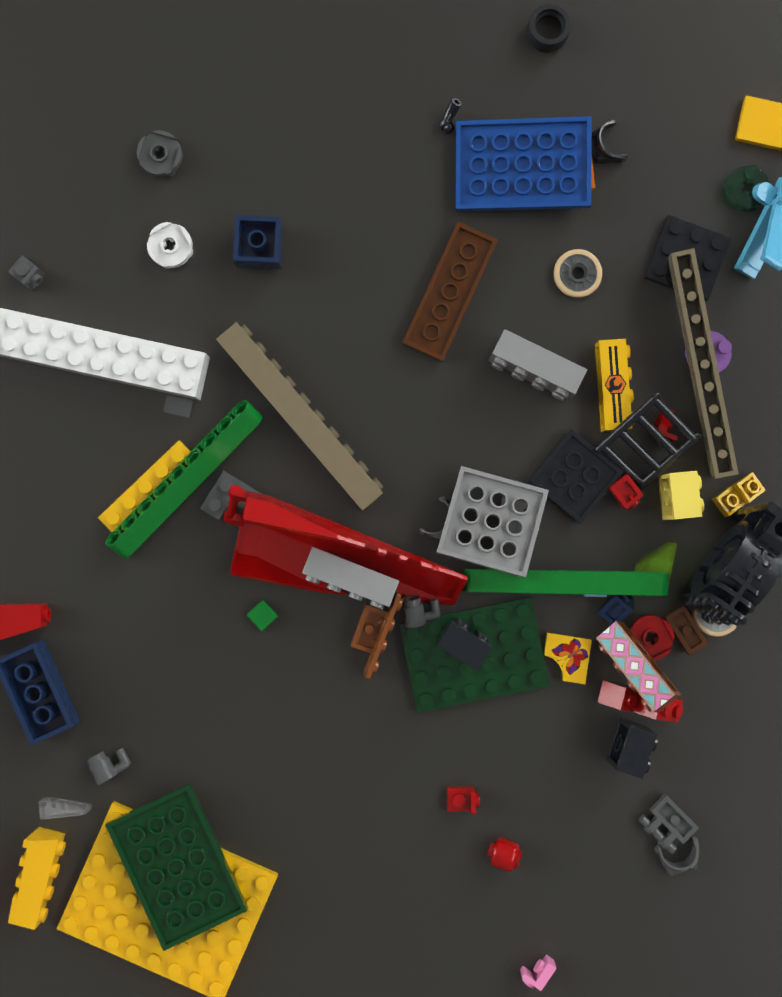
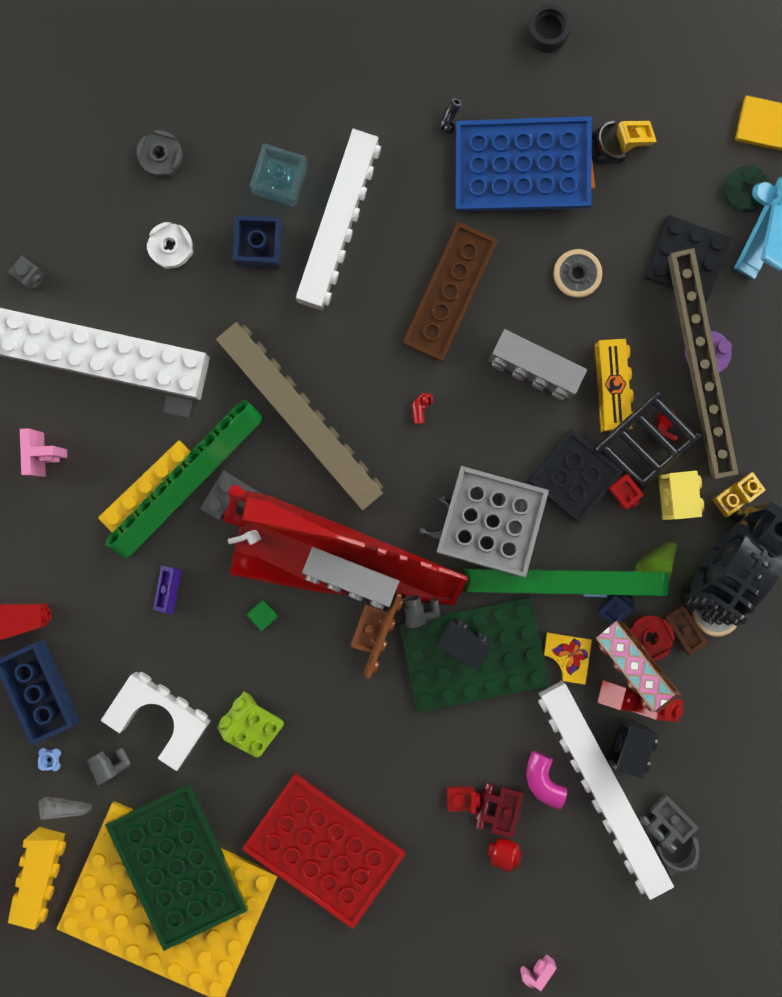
(35, 453): none -> bright pink bracket
(44, 764): none -> light blue plate
(167, 589): none -> dark purple plate
(187, 722): none -> white arch
(249, 726): none -> lime bracket
(252, 537): none -> white hand
(279, 175): none -> clear light blue brick
(324, 850): none -> red plate
(337, 220): none -> white brick
(419, 406): none -> red arm
(506, 810): none -> dark red plate
(540, 783): none -> dark pink cylinder
(605, 789): none -> white brick
(634, 134): none -> yellow slope

